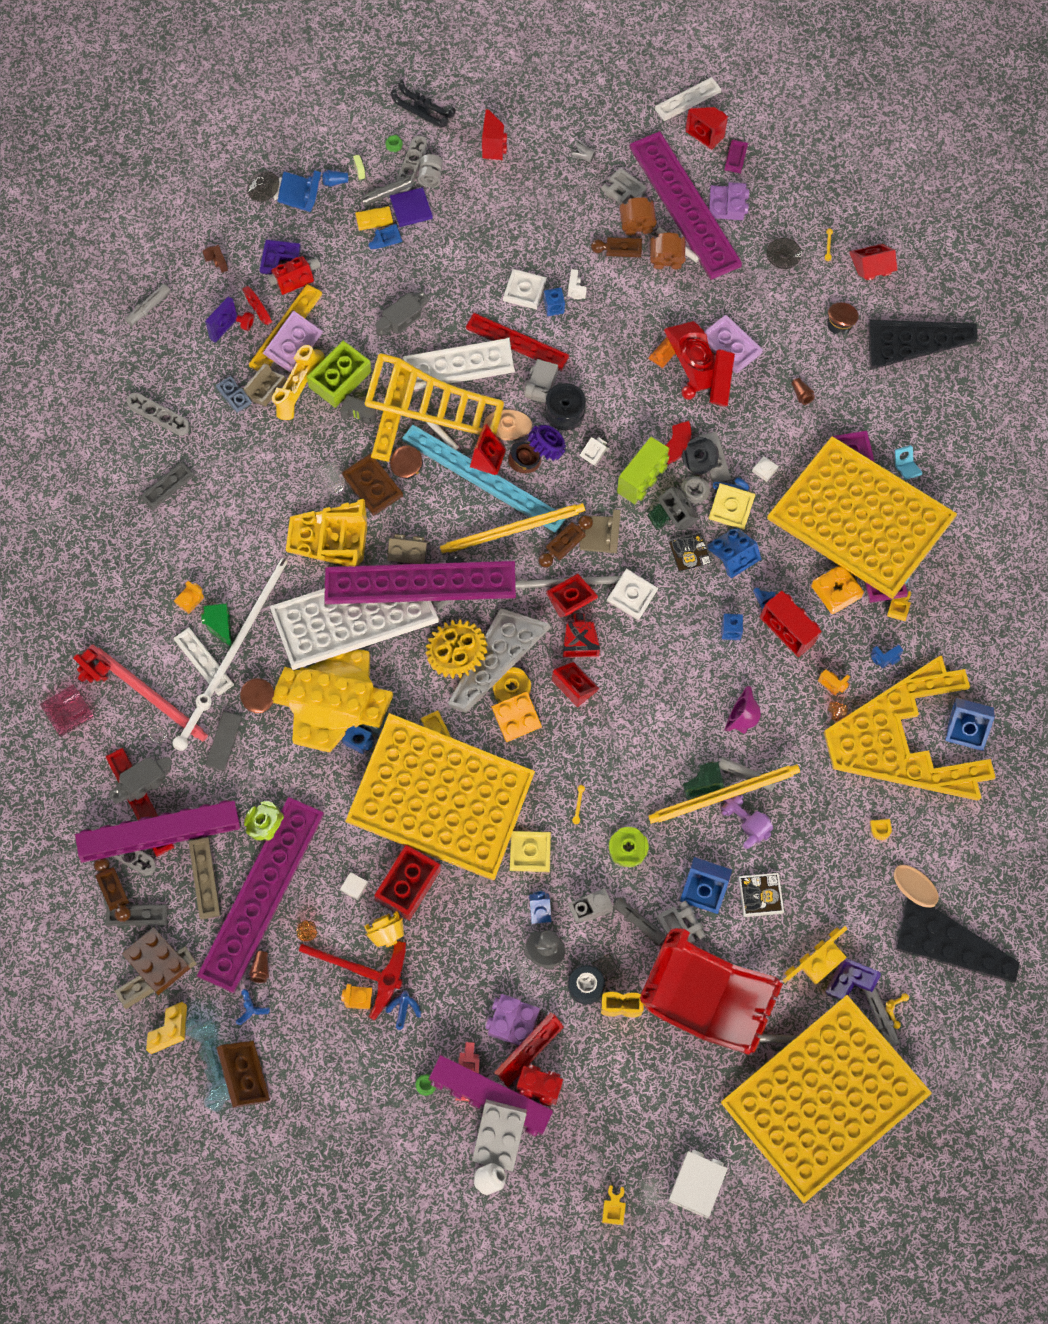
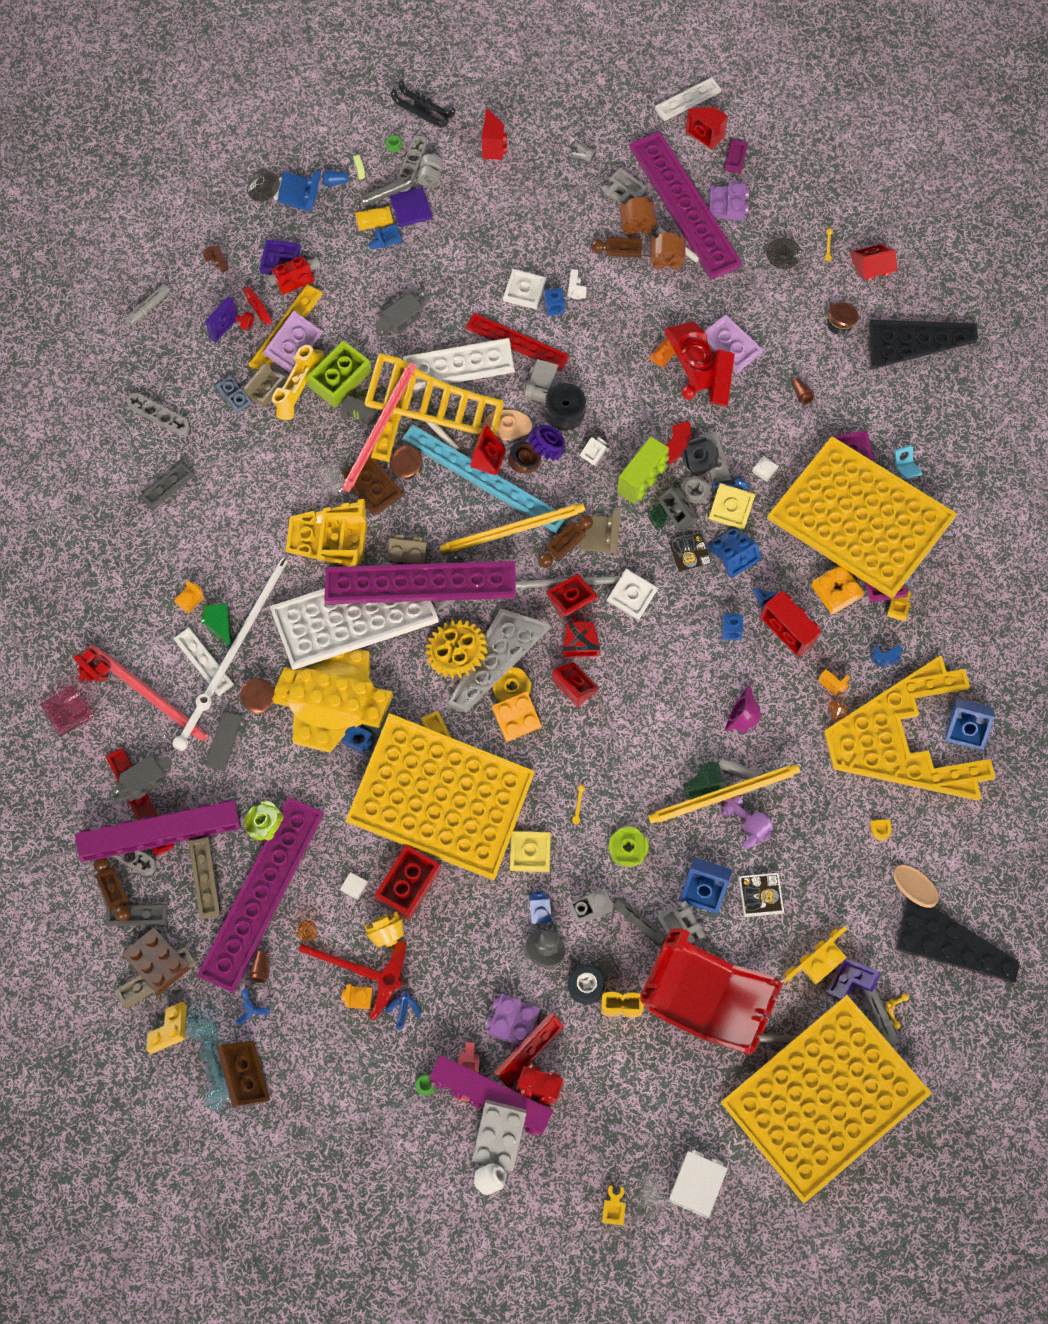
(378, 428): none -> coral piece

